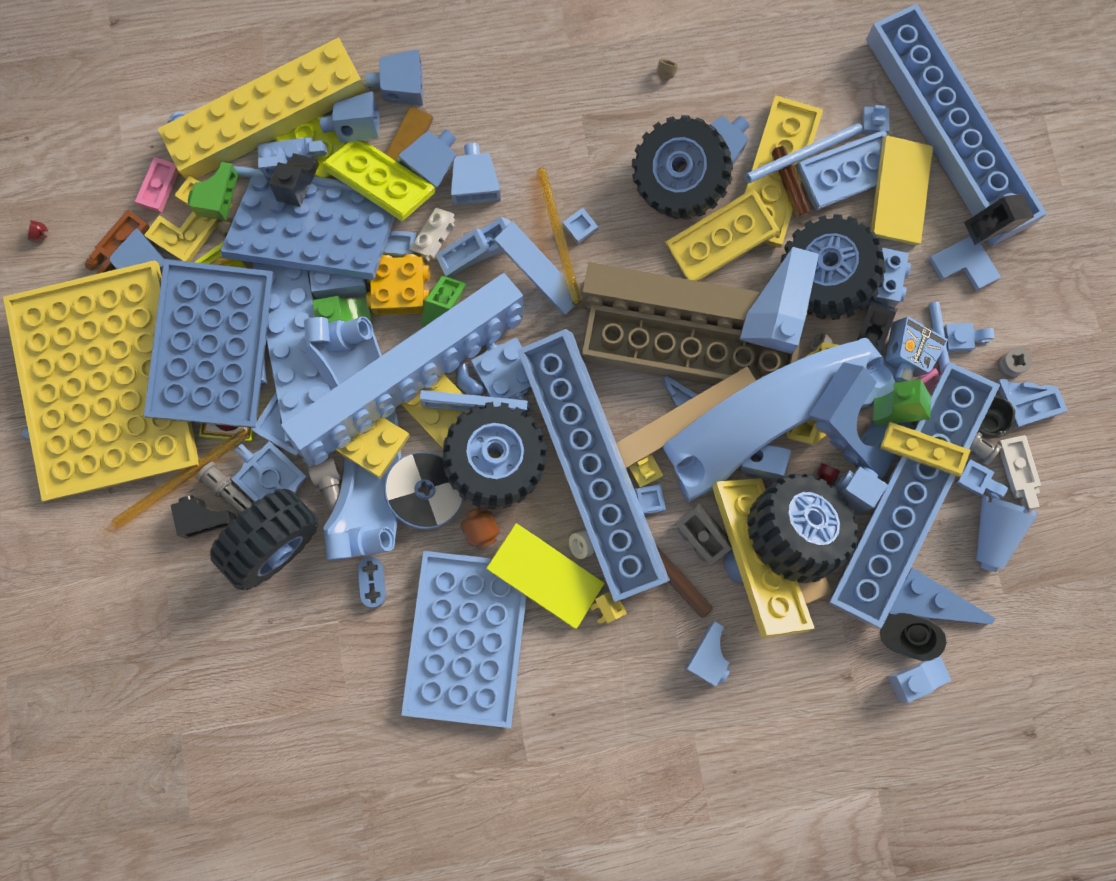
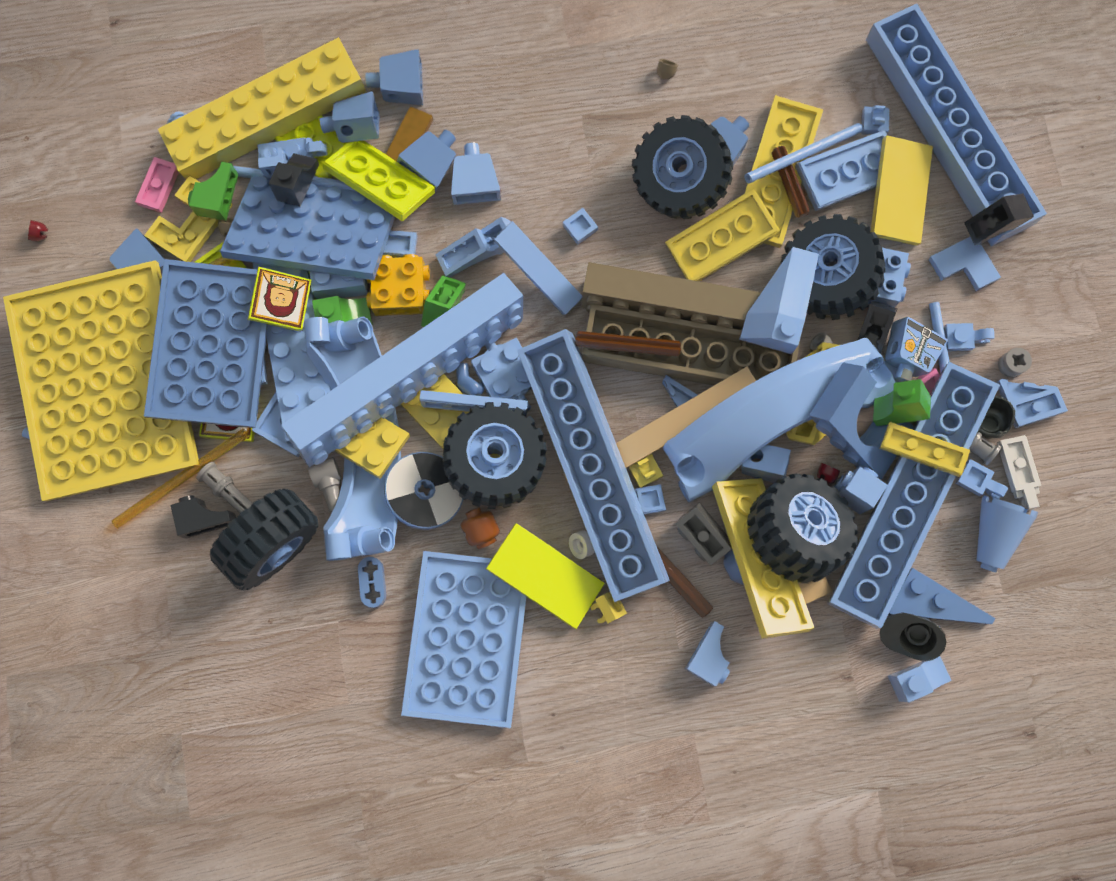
(113, 239): dark orange hinge -> none
(267, 472): light blue plate -> none
(279, 299): none -> tile
(436, 228): white hinge -> none
(559, 236): clear yellow piece -> none
(628, 343): none -> reddish brown axle

